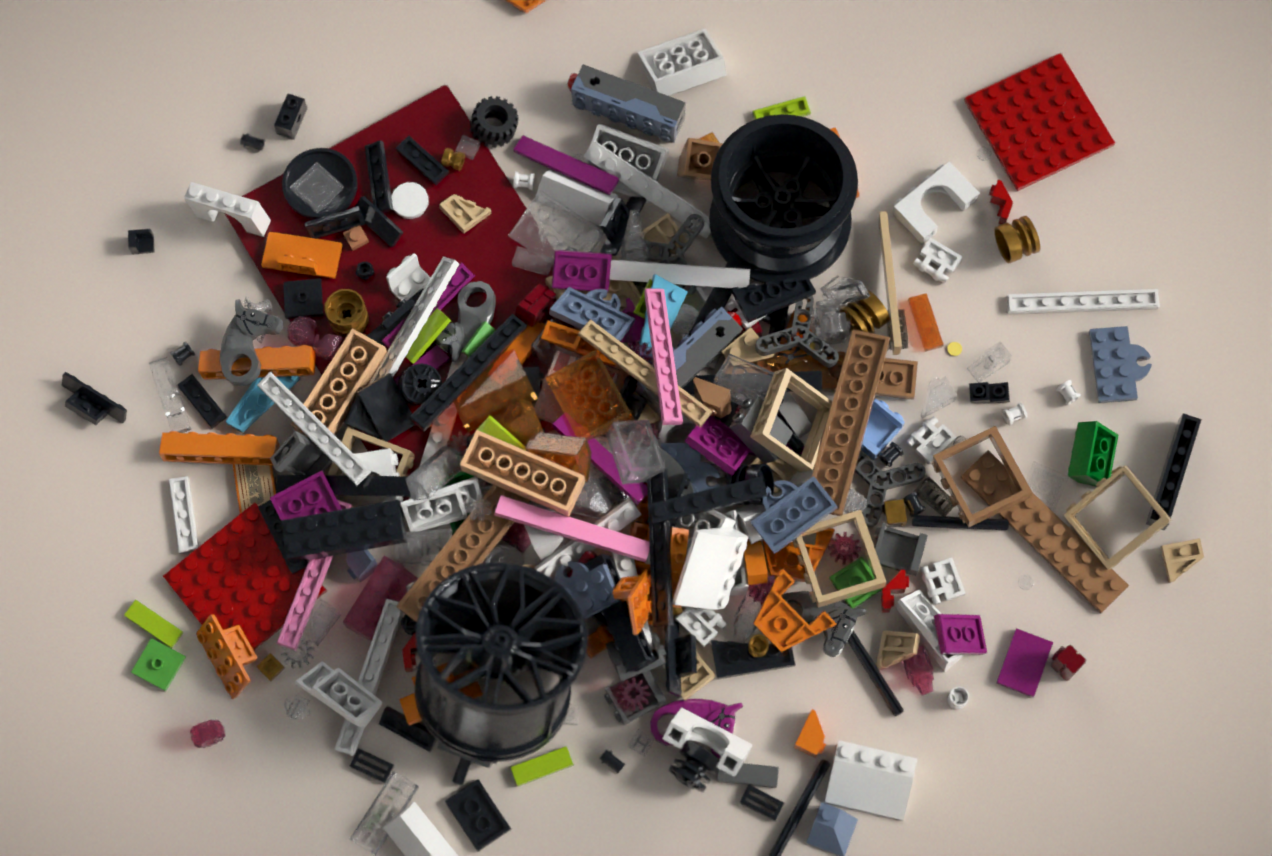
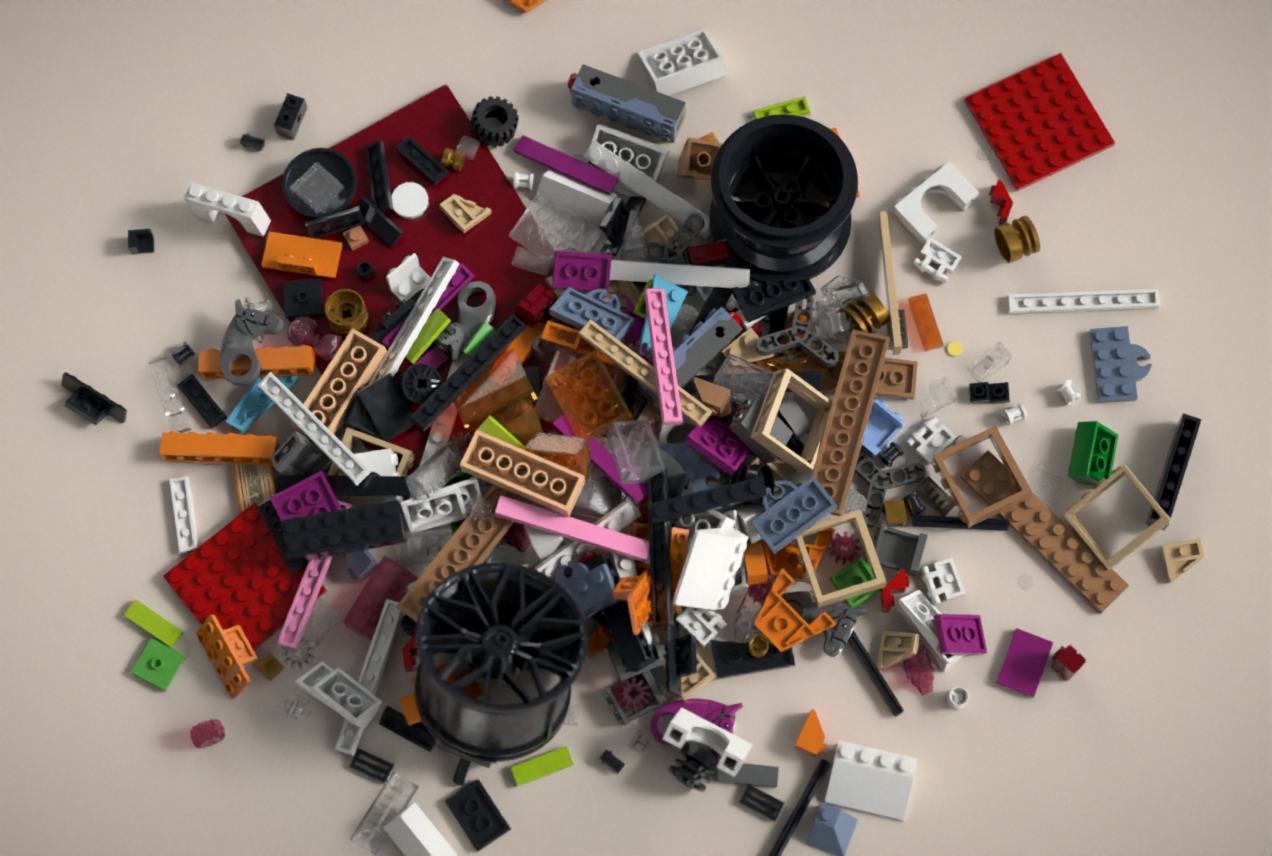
(708, 254): none -> dark red brick

